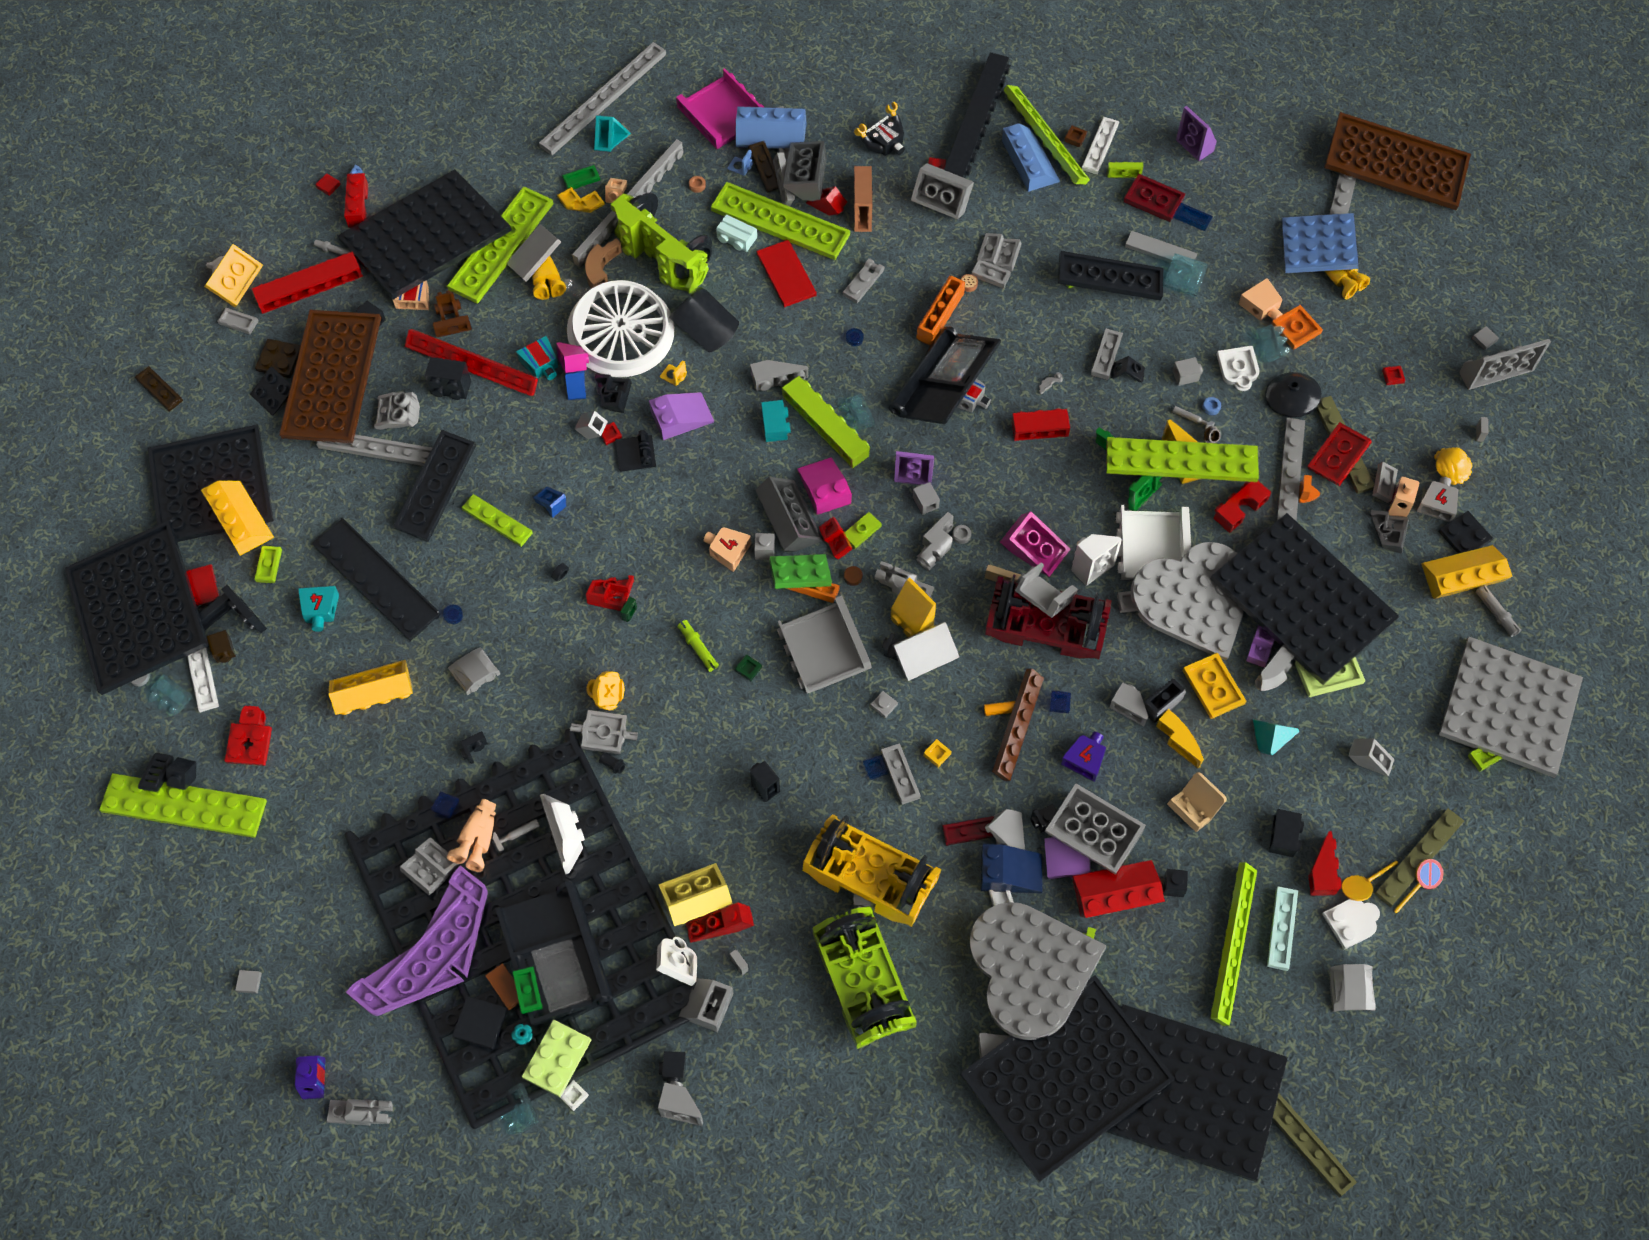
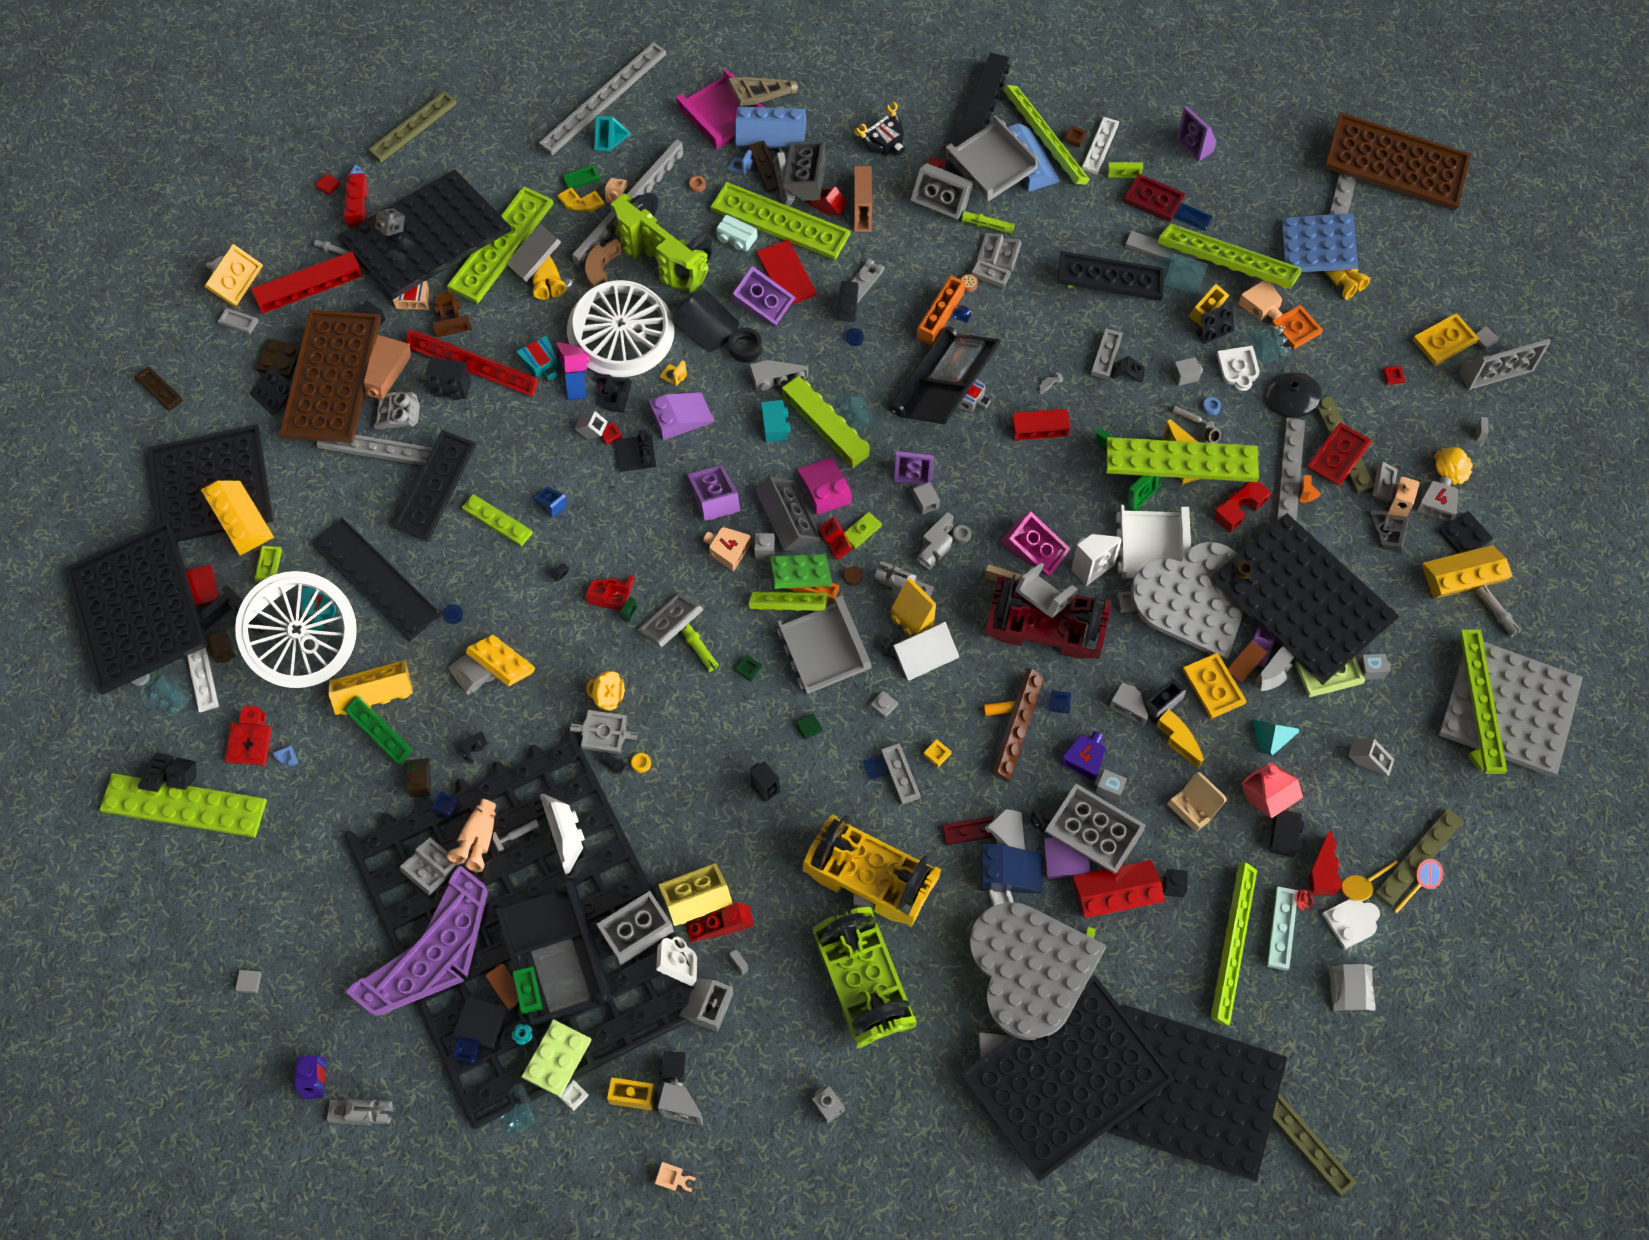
(265, 594): none -> white piece
(286, 756): none -> medium blue tile
(378, 730): none -> green tile
(385, 366): none -> nougat slope
(389, 221): none -> flat silver brick
(412, 126): none -> olive plate
(419, 778): none -> dark brown slope
(466, 1049): none -> clear blue tile
(500, 660): none -> yellow plate
(631, 1094): none -> yellow brick
(635, 927): none -> light grey brick
(640, 762): none -> yellow tile
(670, 620): none -> light grey tile
(670, 1177): none -> light nougat plate
(714, 492): none -> medium lavender slope
(745, 97): none -> dark tan plate
(745, 356): none -> black tyre
(762, 297): none -> medium lavender slope
(788, 601): none -> lime plate
(809, 726): none -> dark green tile
(827, 1104): none -> light grey brick
(848, 301): none -> black brick
(962, 313): none -> clear blue tile
(988, 222): none -> lime pin
(993, 159): none -> light grey panel
(1110, 785): none -> light grey brick
(1212, 300): none -> yellow brick
(1216, 323): none -> black hinge
(1230, 256): none -> lime plate
(1246, 567): none -> dark brown plate
(1247, 661): none -> dark orange tile
(1271, 789): none -> coral piece
(1304, 899): none -> clear red tile
(1374, 666): none -> light grey brick
(1445, 339): none -> yellow plate
(1483, 702): none -> lime plate

